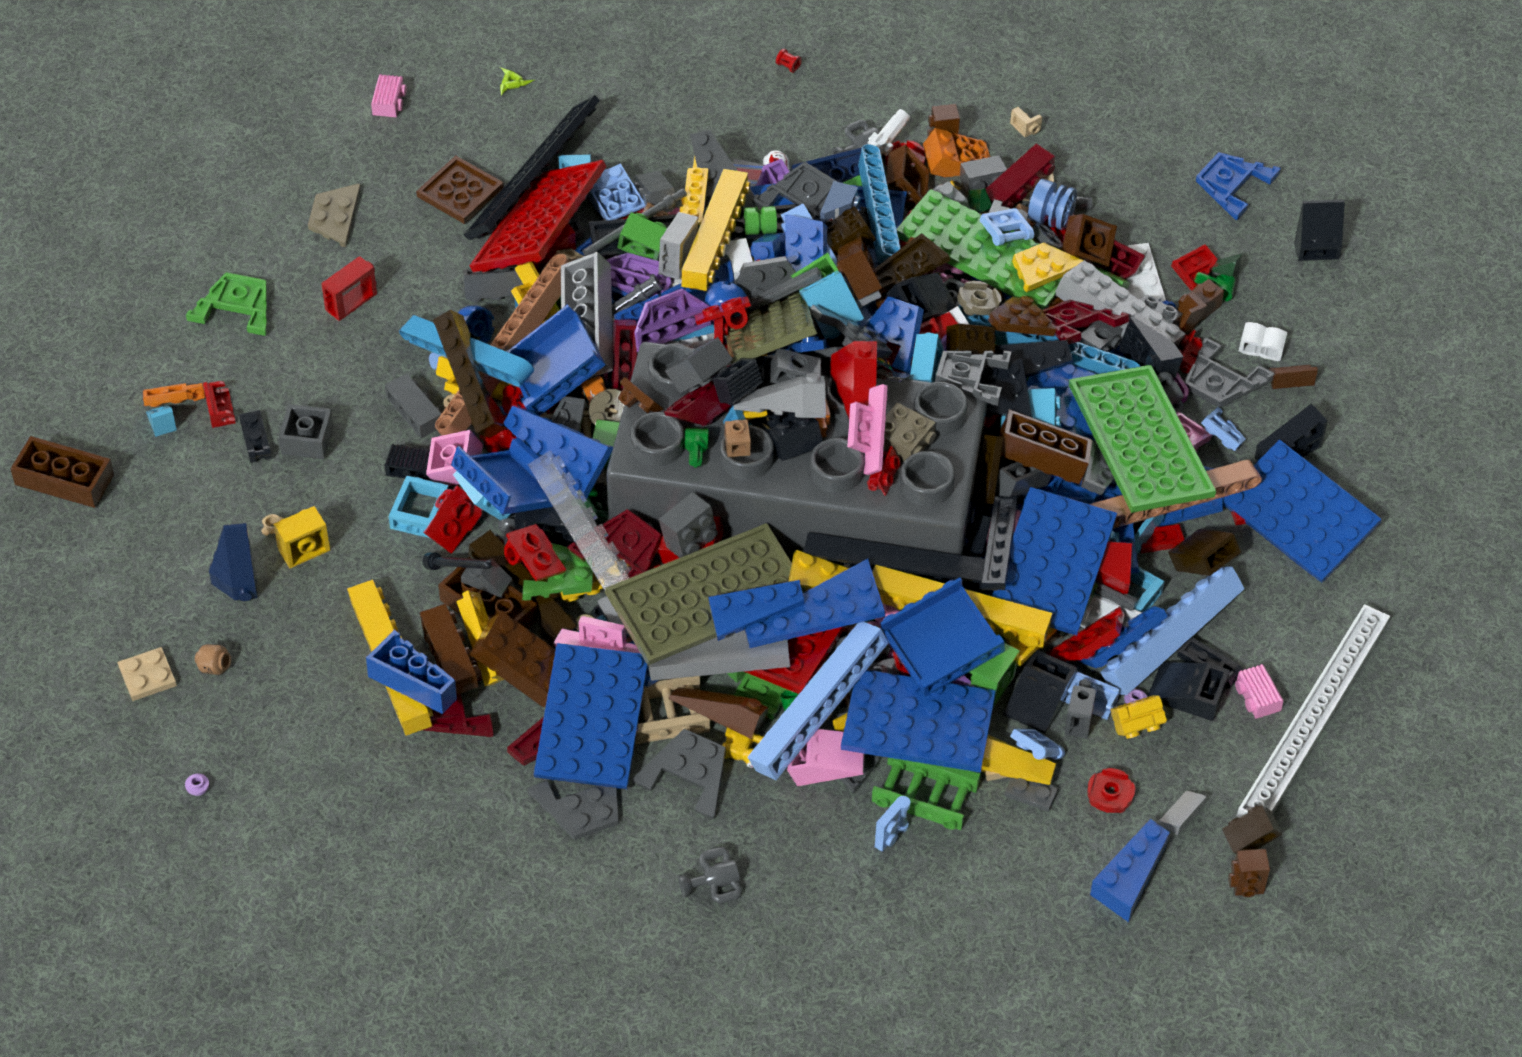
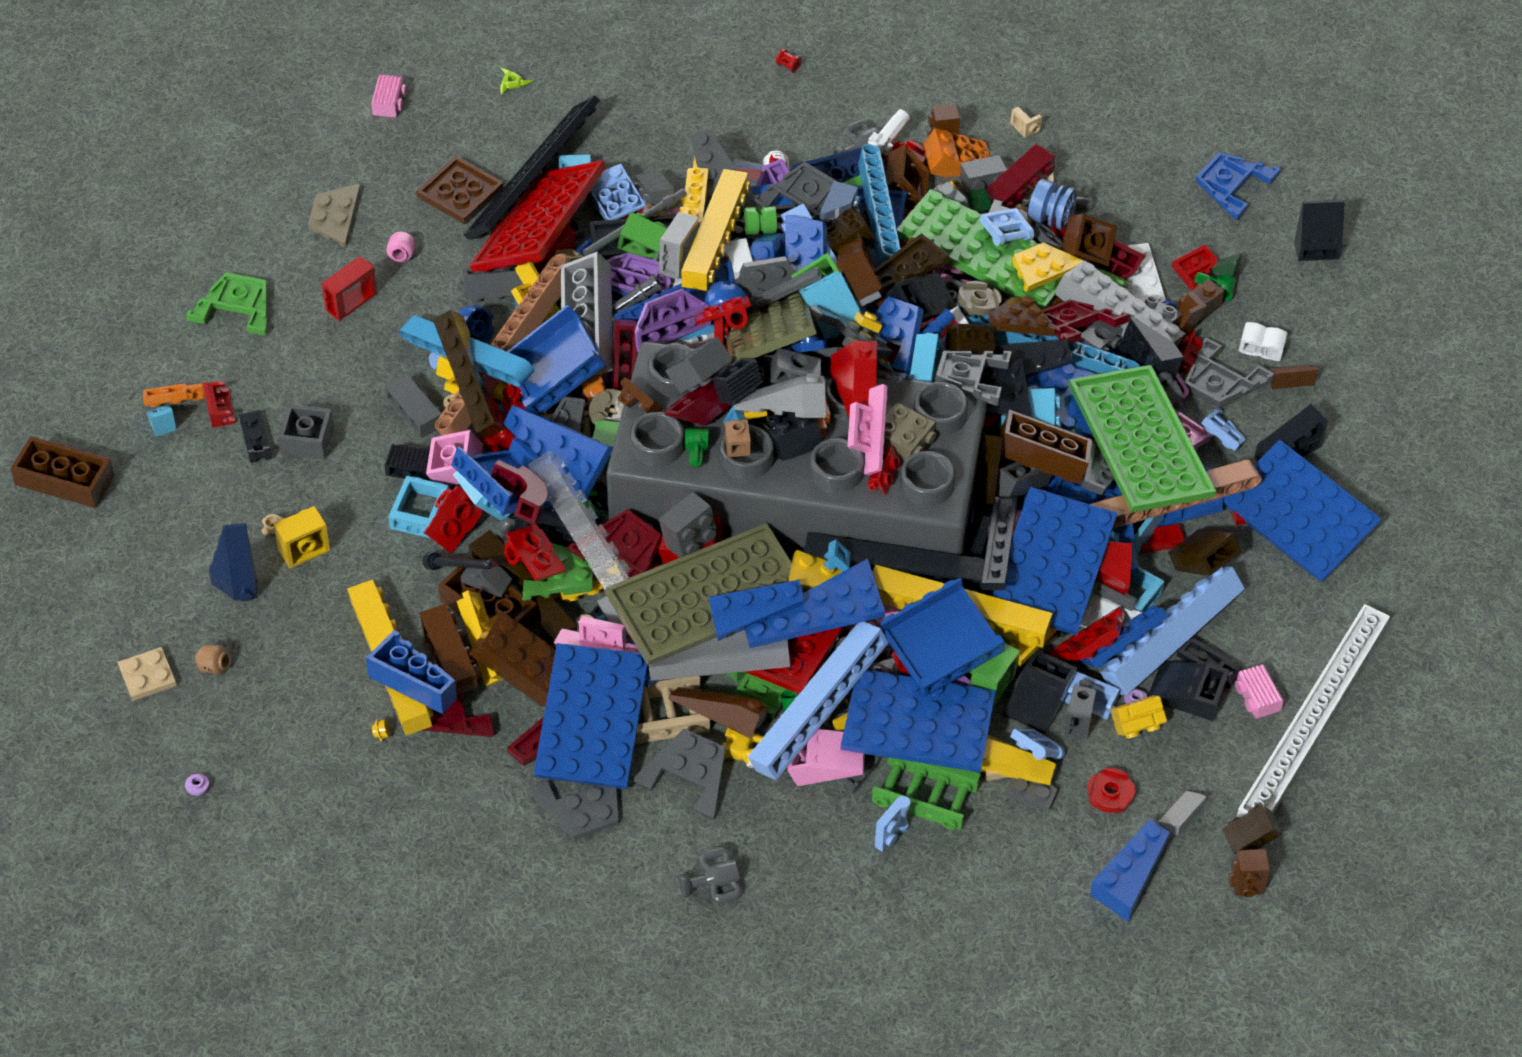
(381, 729): none -> yellow plate
(401, 247): none -> bright pink head
(526, 486): none -> dark red arch
(837, 556): none -> dark azure tile
(868, 321): none -> yellow plate
(939, 323): none -> blue pin

